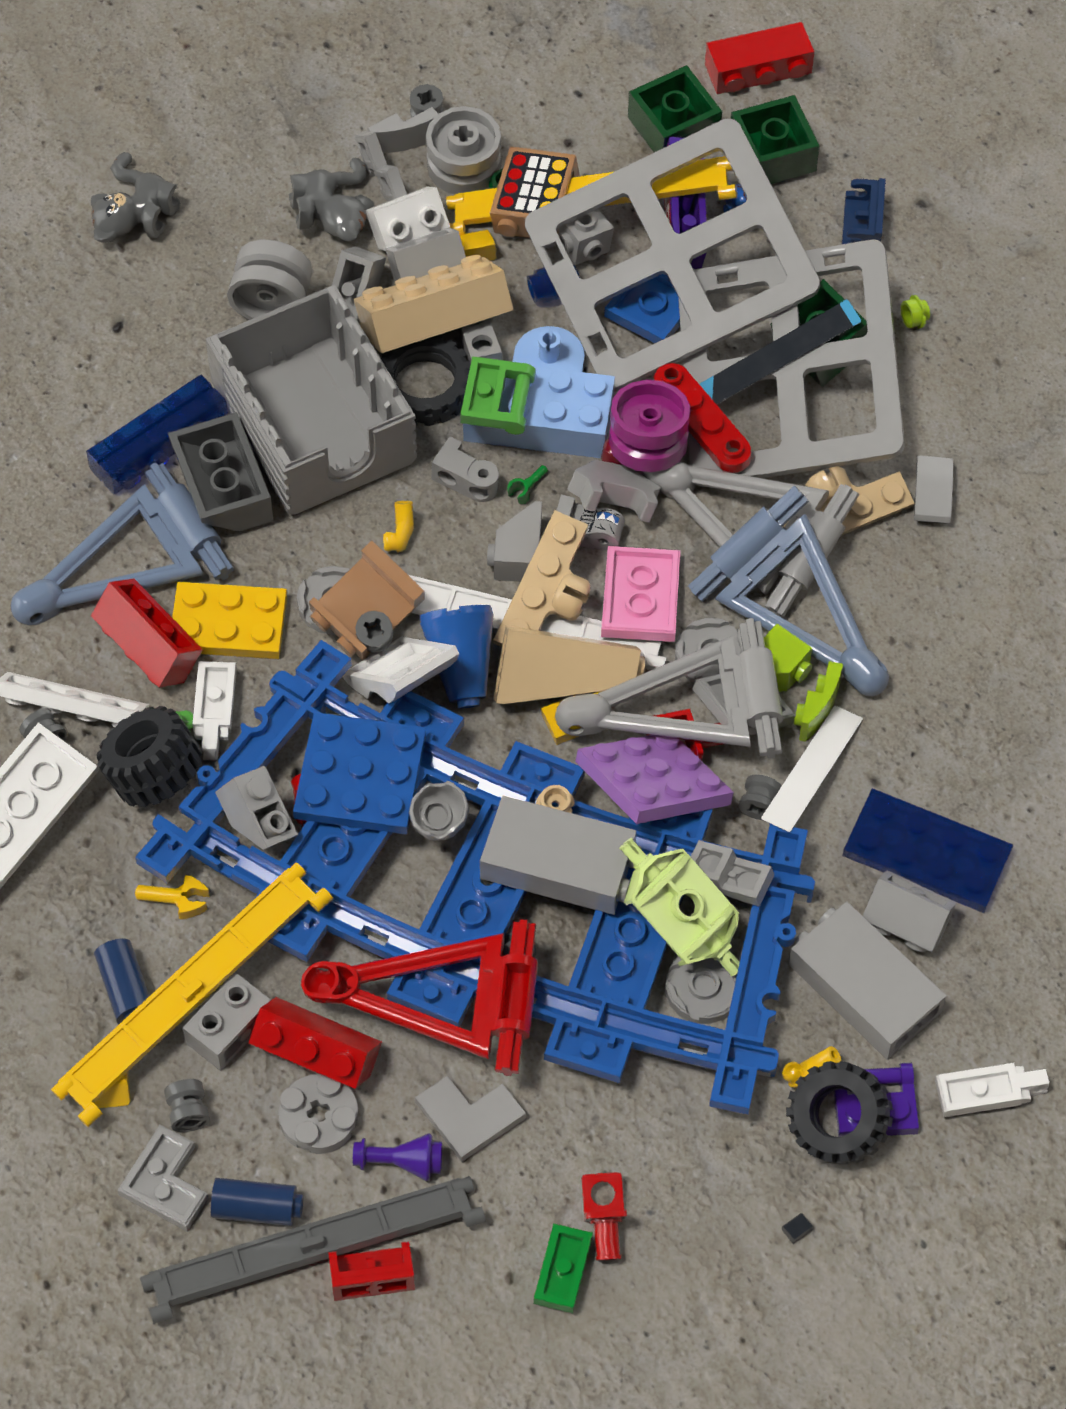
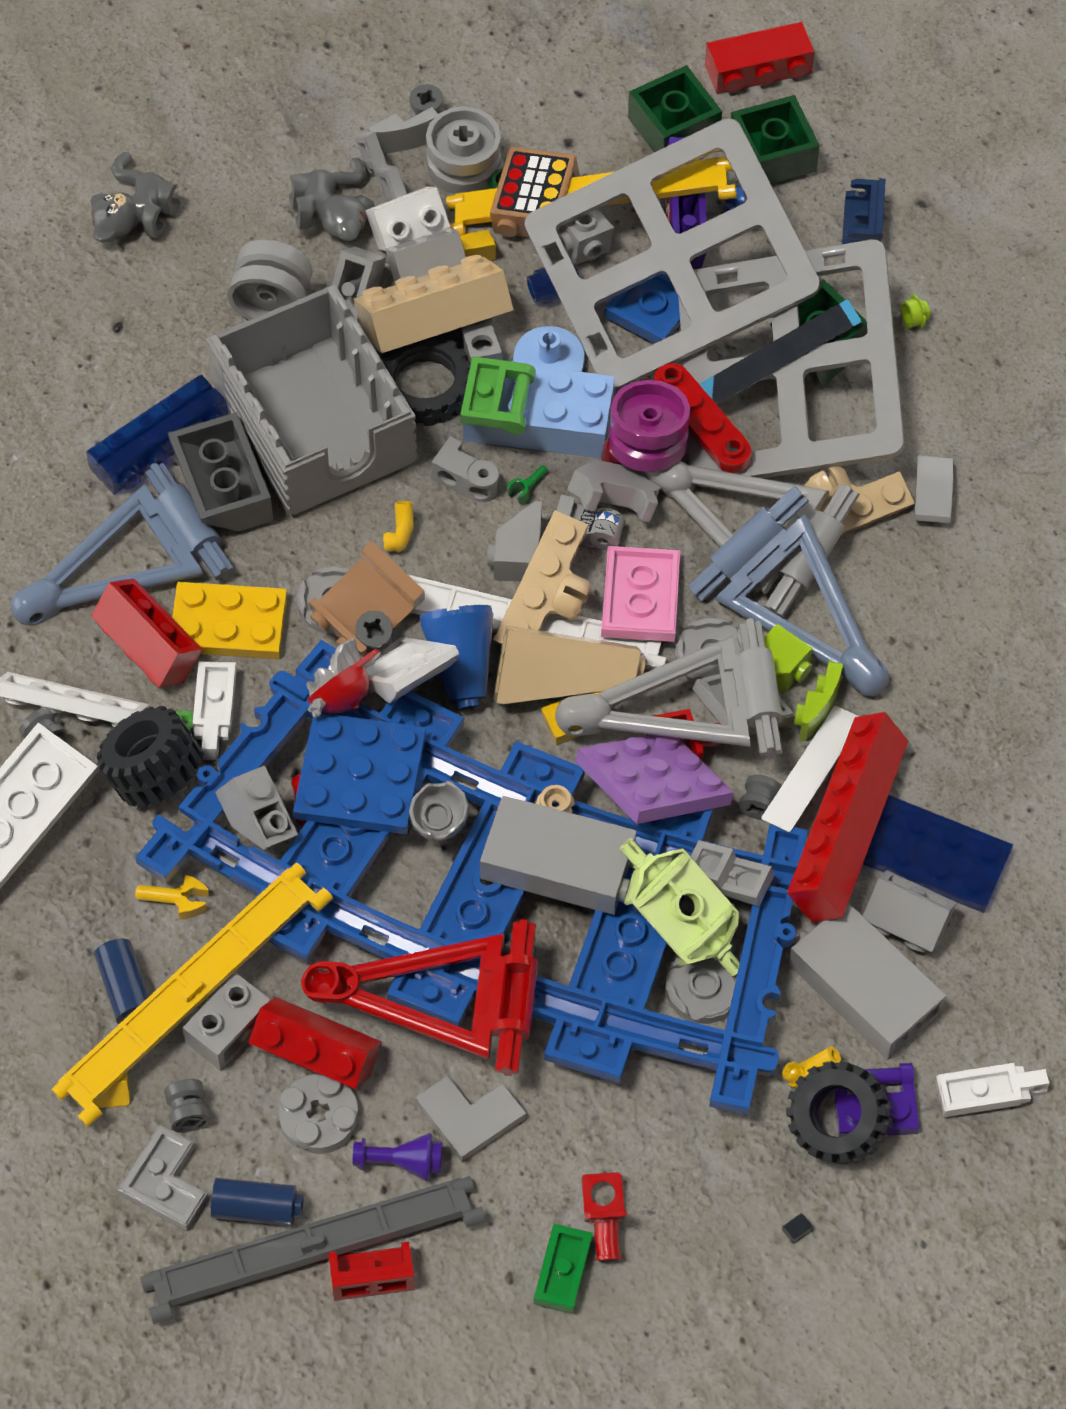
(342, 683): none -> red hair
(847, 817): none -> red brick

